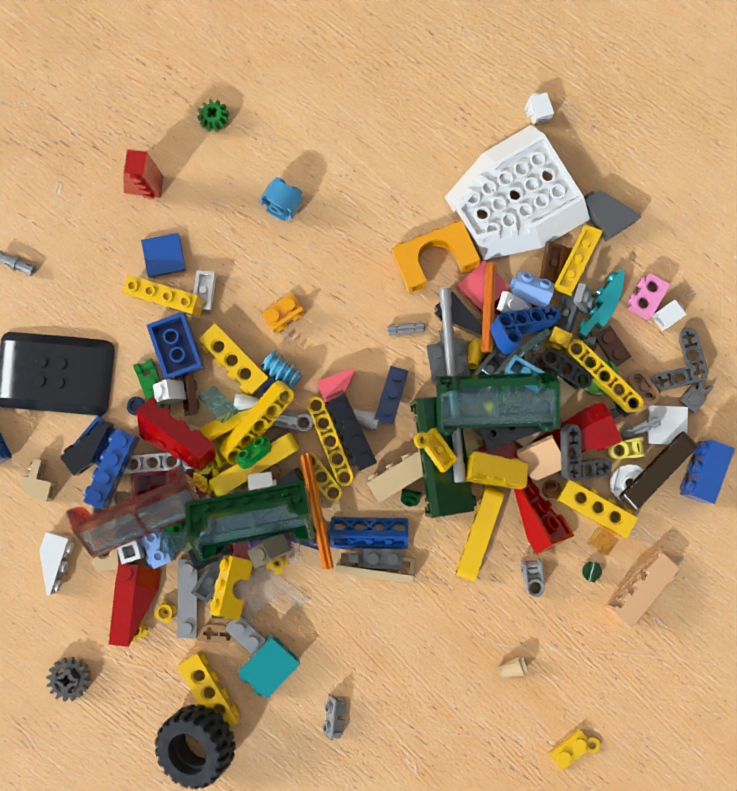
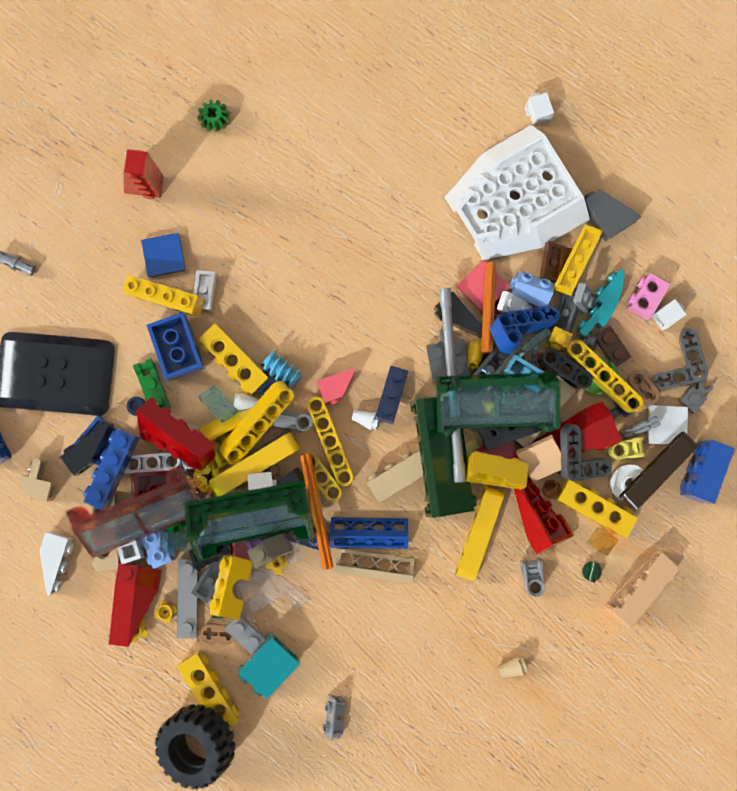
(59, 679): dark grey gear -> none
(169, 392): white brick -> none
(191, 404): reddish brown plate -> none
(253, 452): green plate -> none
(281, 199): dark azure brick -> none
(283, 313): light orange bracket -> none
(349, 426): black brick -> none
(377, 558): dark grey hinge -> none
(405, 328): light grey axle -> none
(410, 498): dark green plate -> none
(436, 449): yellow hinge -> none
(452, 237): light orange arch -> none
(573, 748): yellow hinge -> none

